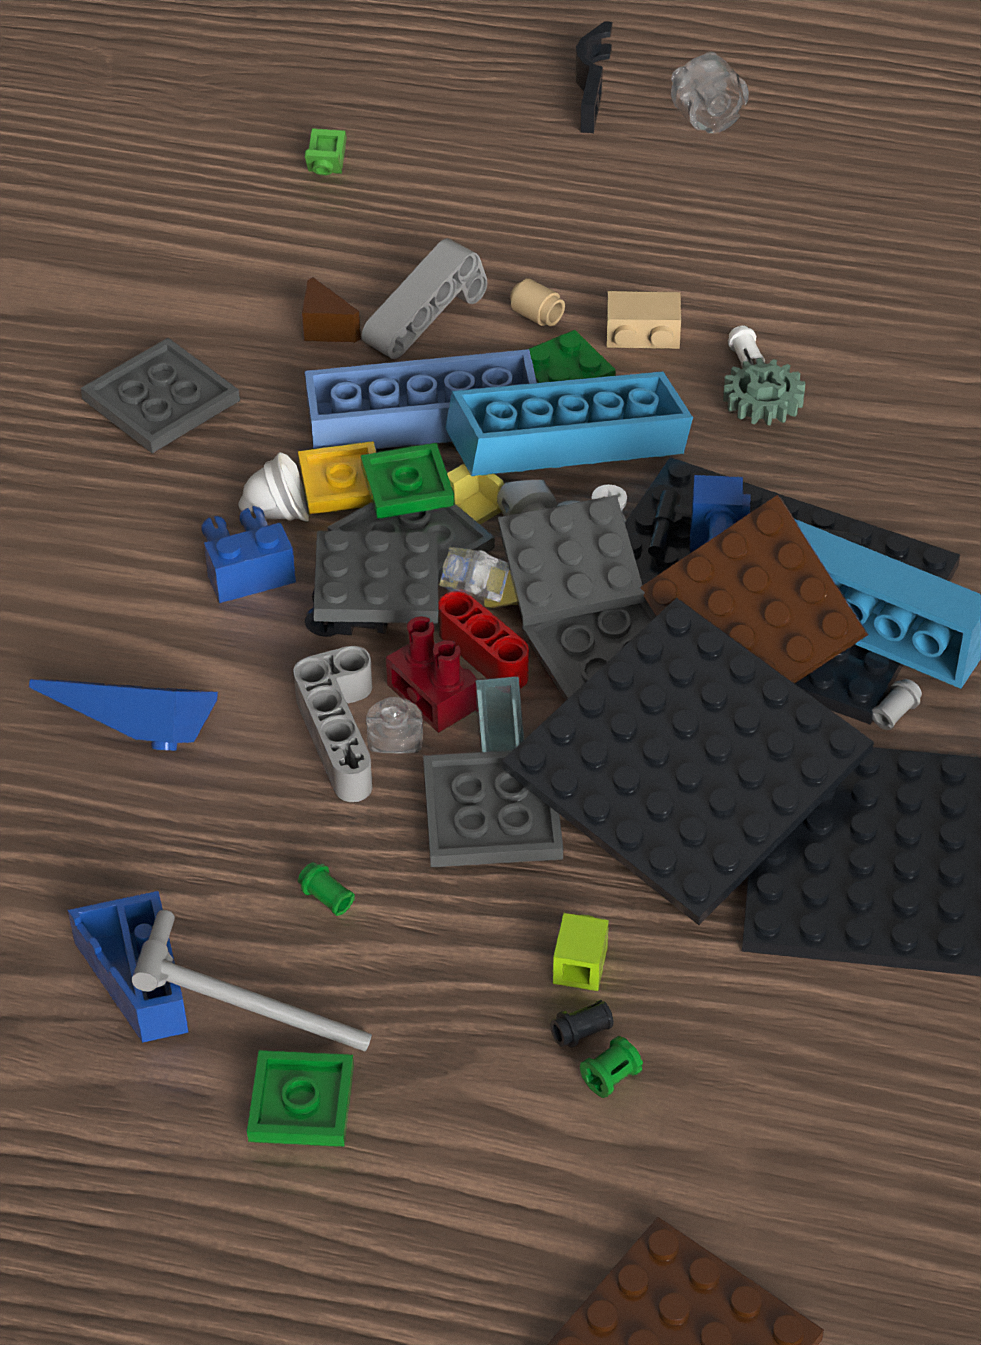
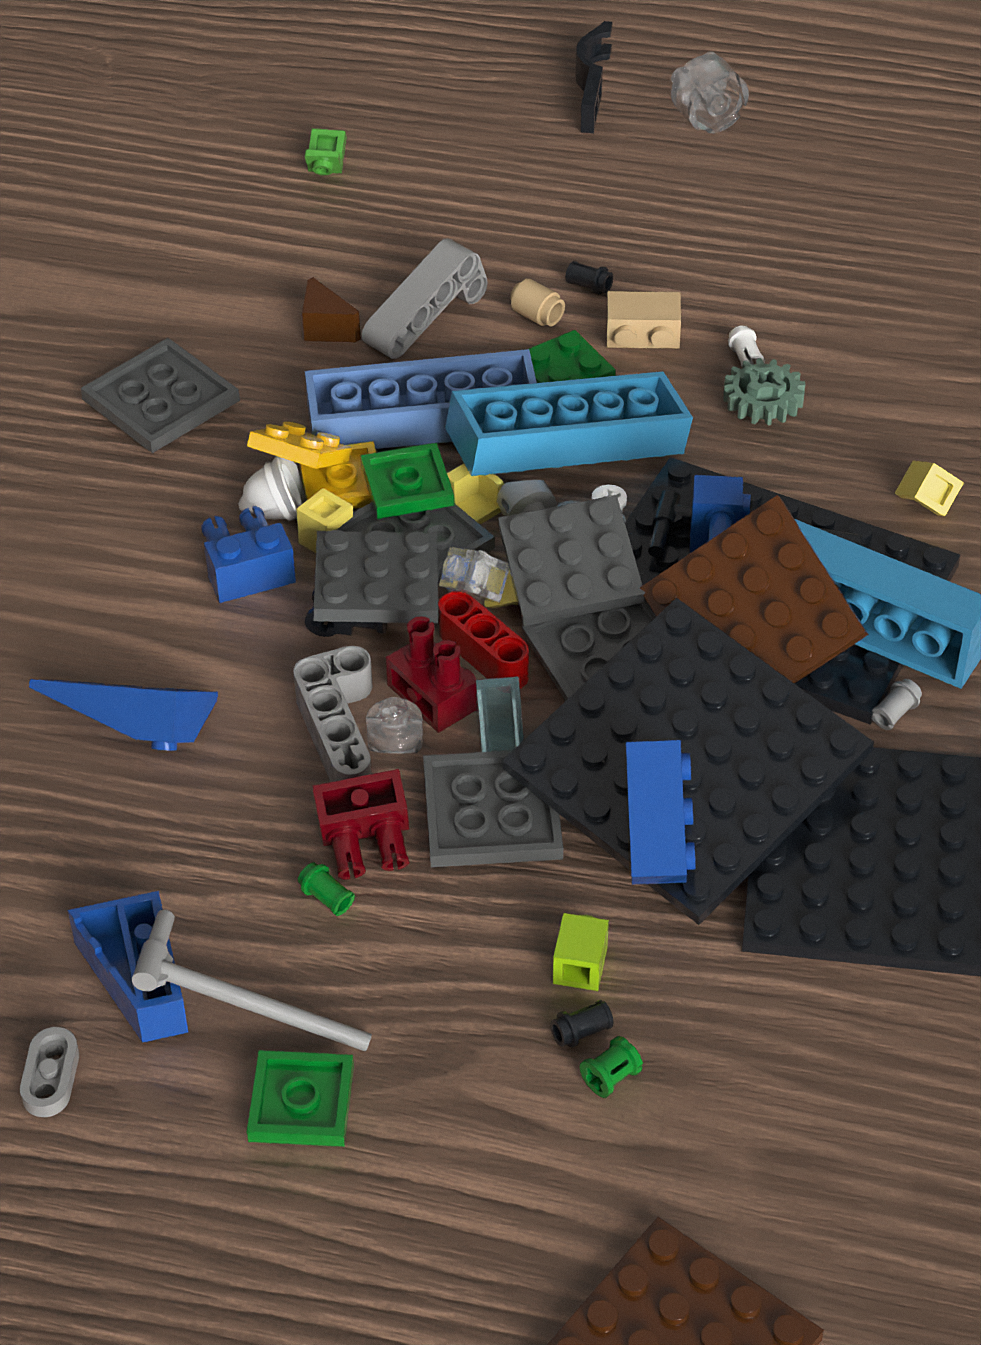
(49, 1076): none -> light grey plate
(298, 446): none -> yellow plate
(321, 513): none -> light yellow panel
(361, 810): none -> dark red brick
(597, 279): none -> black pin
(659, 812): none -> blue wedge
(929, 487): none -> light yellow panel

